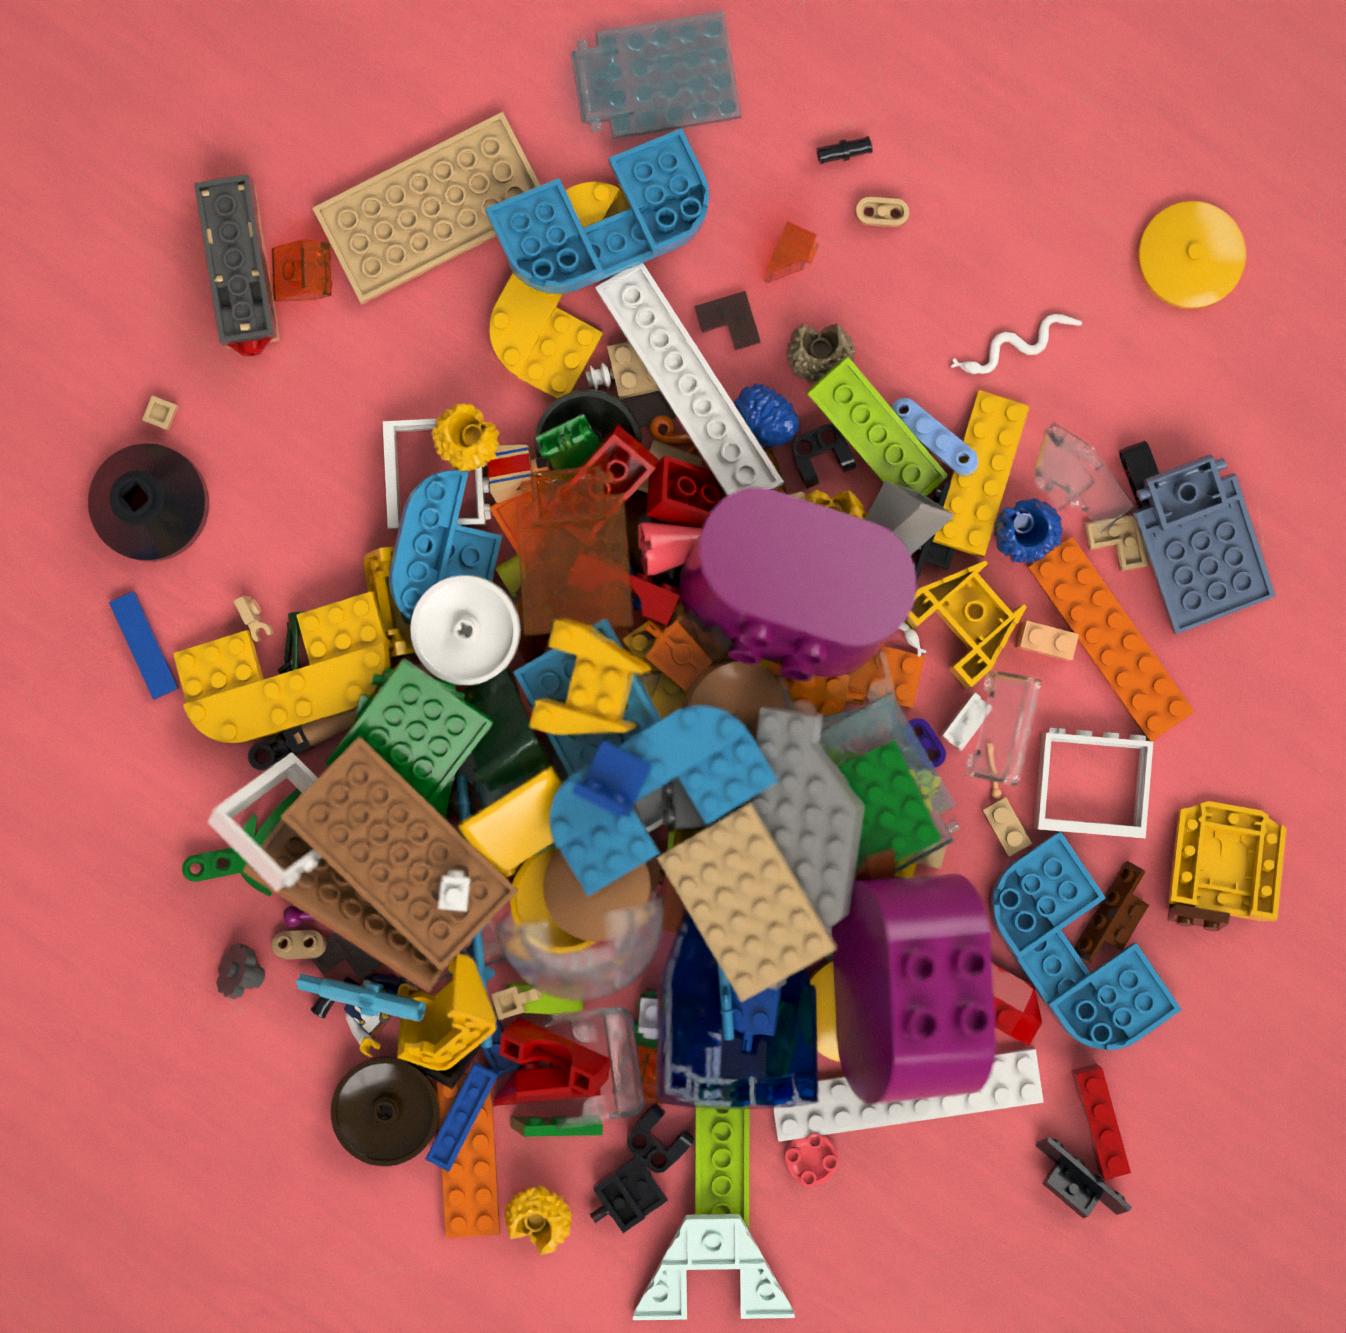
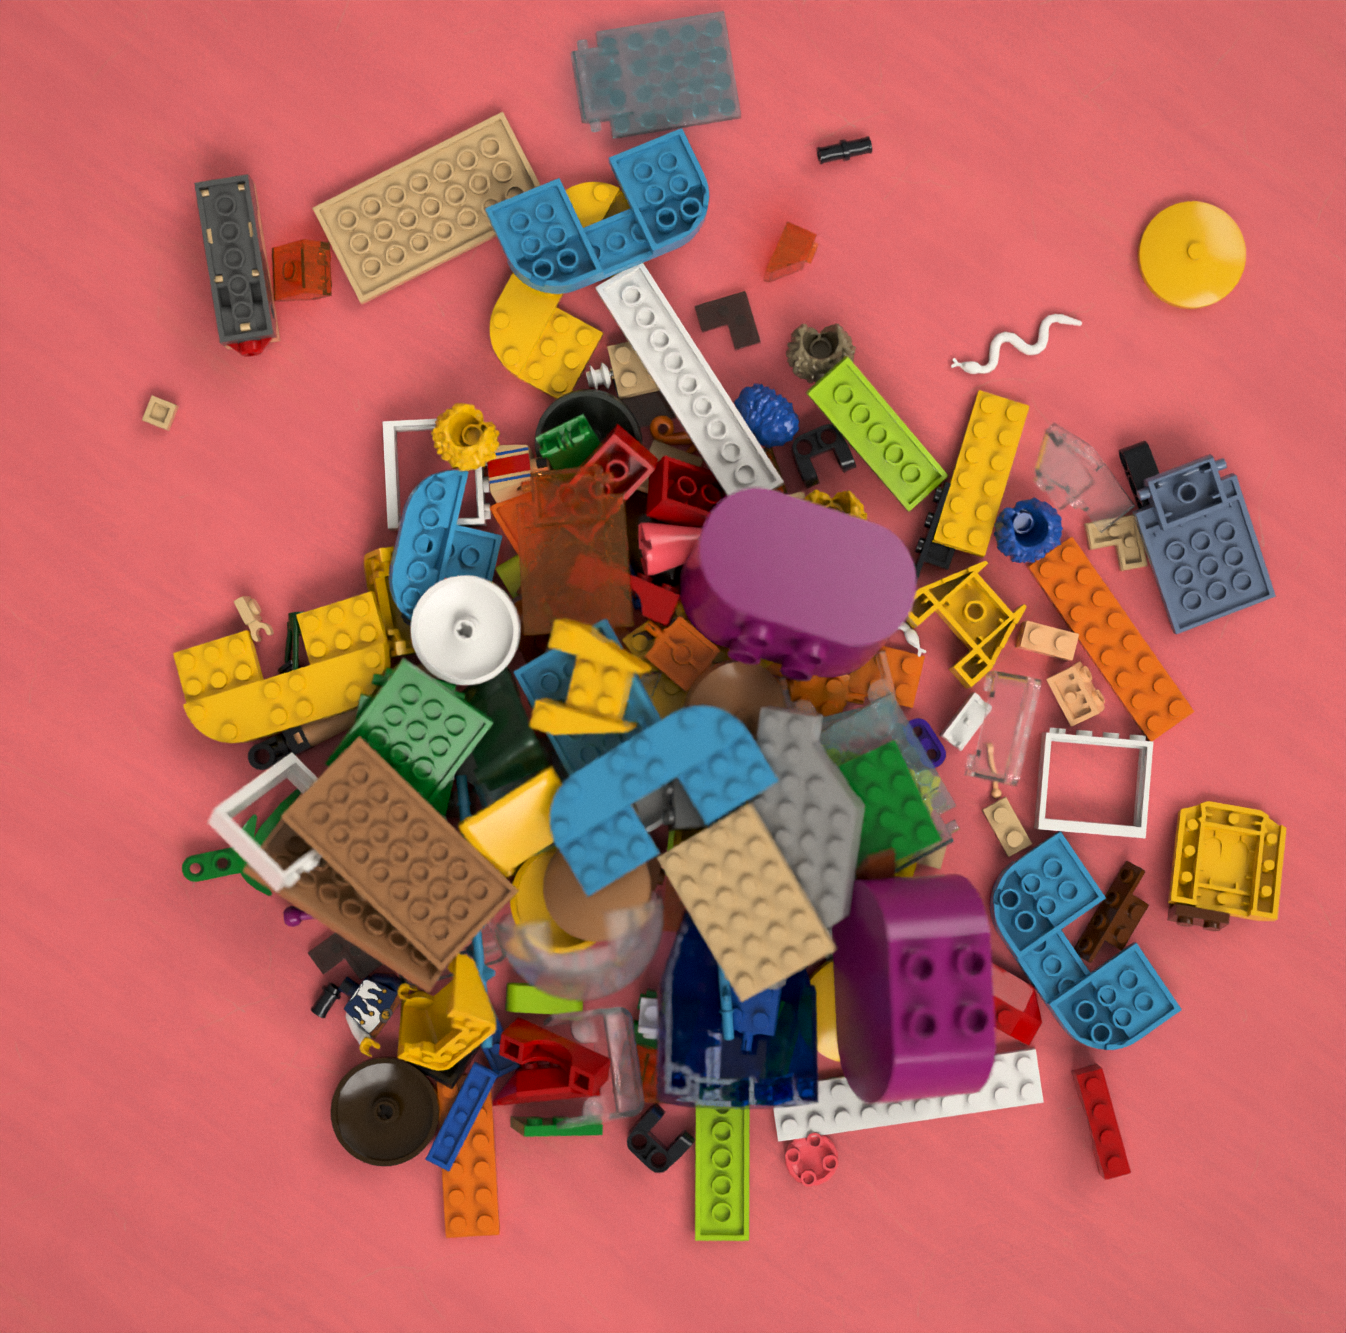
(144, 645): blue tile -> none
(170, 517): black cone -> none
(239, 971): dark grey plant -> none
(297, 944): tan plate -> none
(369, 998): medium azure piece -> none
(454, 891): white bracket -> none
(511, 1001): tan plate -> none
(540, 1216): yellow hair -> none
(613, 779): blue bracket -> none
(628, 1194): black plate -> none
(712, 641): clear smoke tile -> none
(713, 1243): light aqua wing -> none
(881, 211): tan plate -> none
(908, 514): light grey slope -> none
(937, 437): light blue plate -> none
(1076, 693): none -> light nougat bracket
(1076, 1184): bracket -> none

